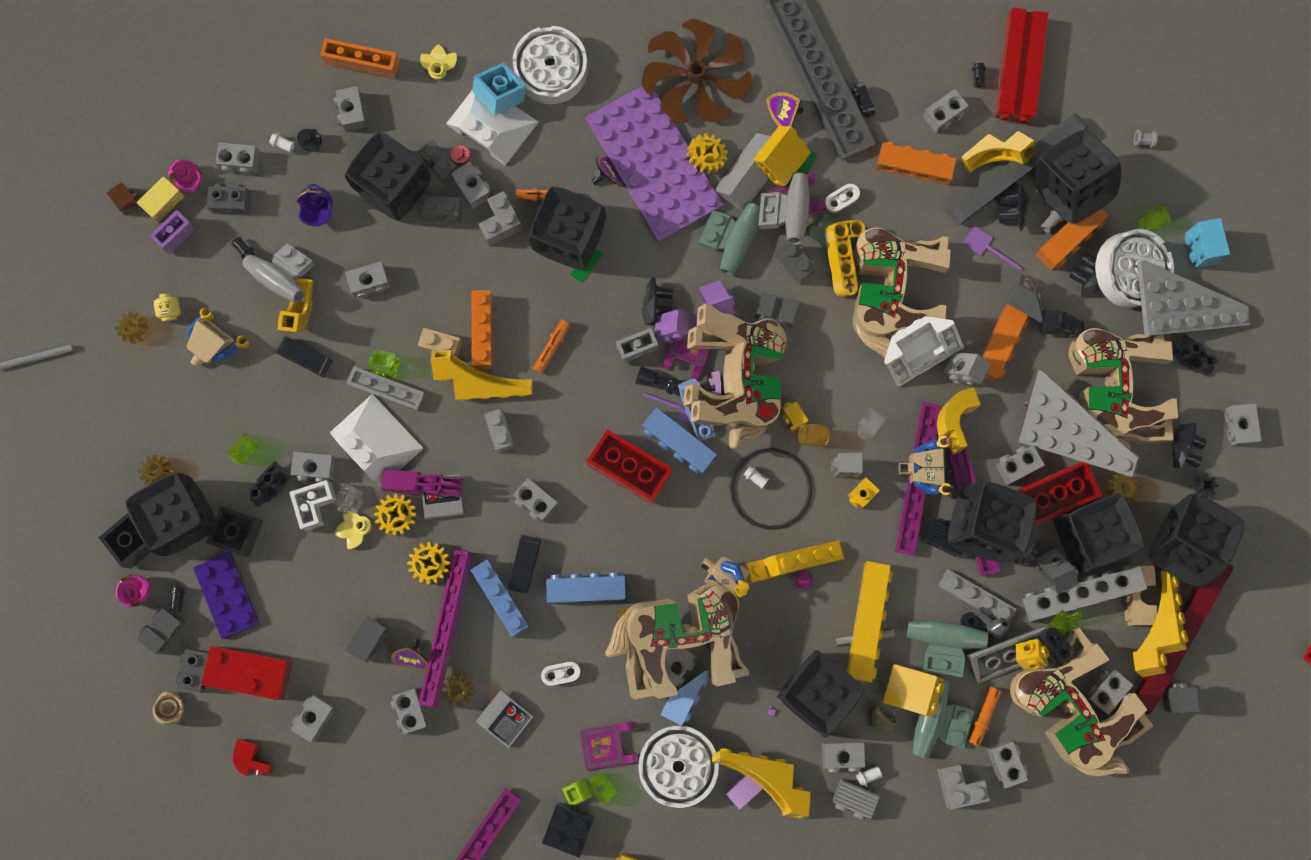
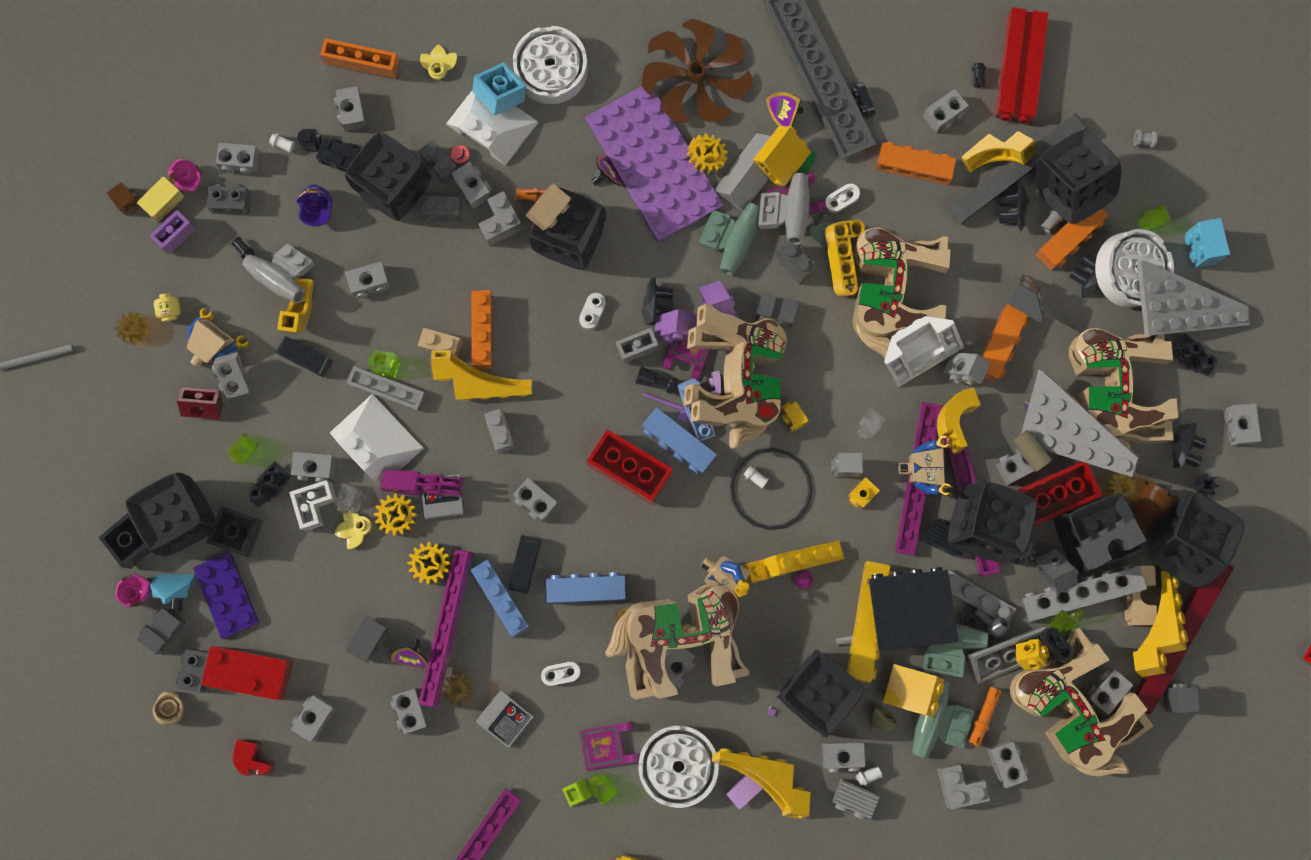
(152, 465): clear yellow gear -> none
(171, 586): none -> medium azure slope
(200, 403): none -> dark red brick
(236, 374): none -> light grey brick
(335, 154): none -> black brick
(548, 207): none -> tan brick
(555, 340): orange pin -> none
(568, 830): black brick -> none
(581, 275): green sticker -> none
(592, 310): none -> white plate
(678, 706): light blue slope -> none
(814, 435): clear yellow gear -> none
(913, 609): none -> black panel
(978, 241): medium lavender piece -> none
(1031, 450): none -> dark tan brick
(1060, 324): black connector -> none
(1095, 551): none -> dark grey arch
(1153, 506): none -> reddish brown cone

